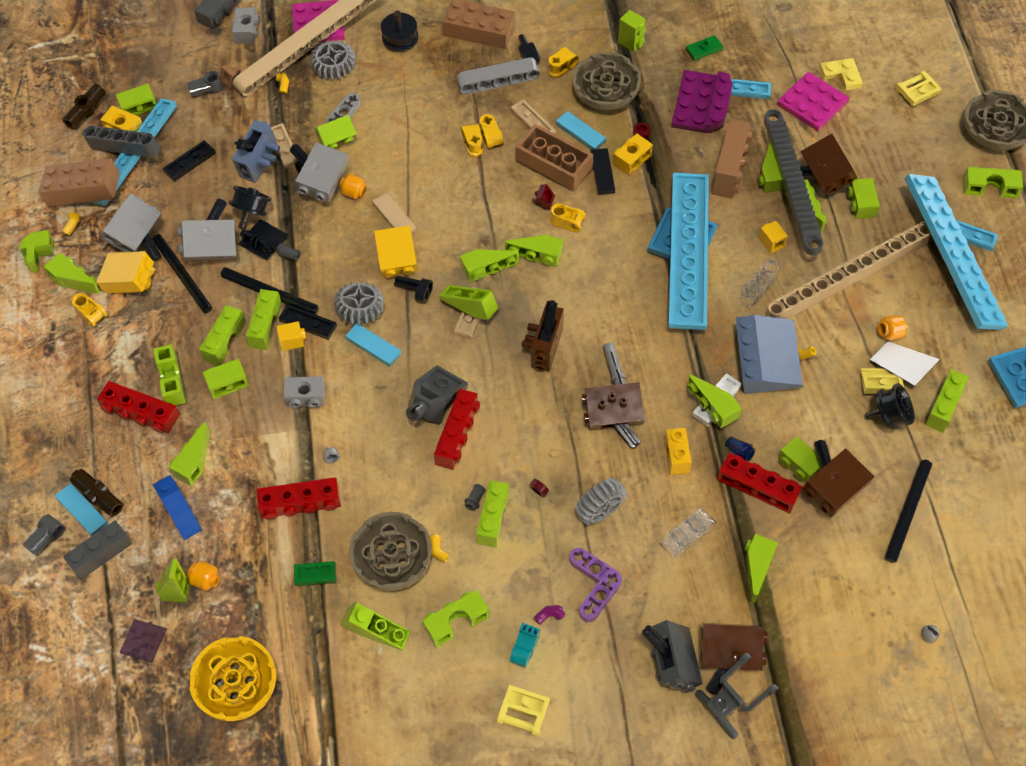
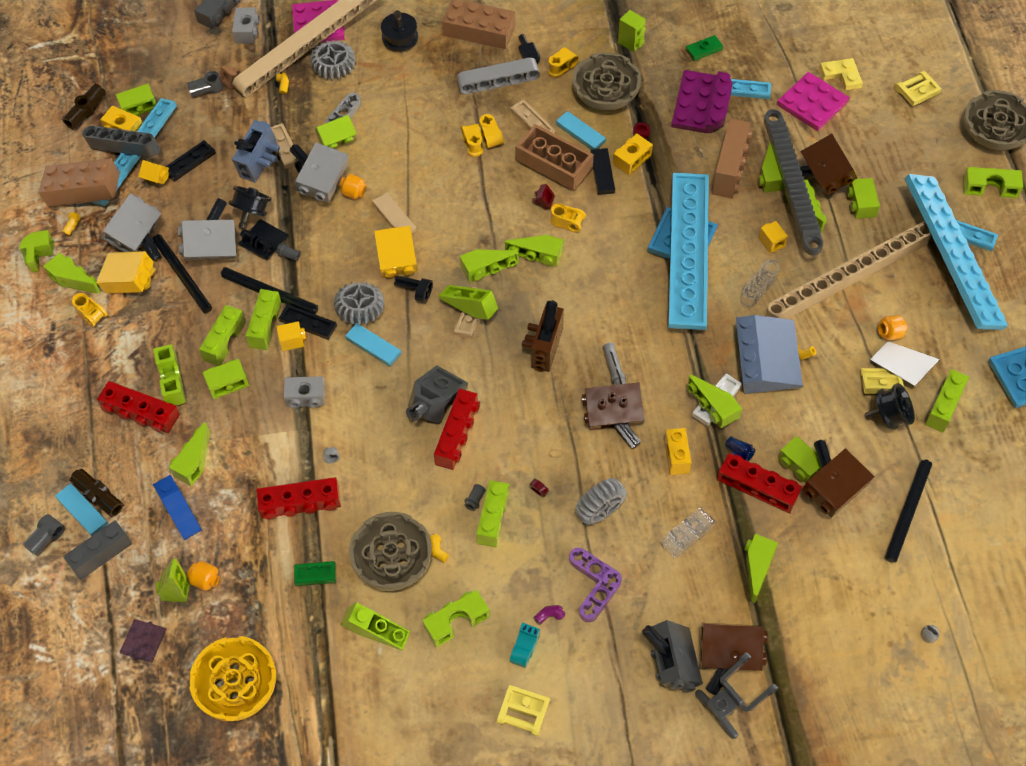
(153, 172): none -> yellow brick

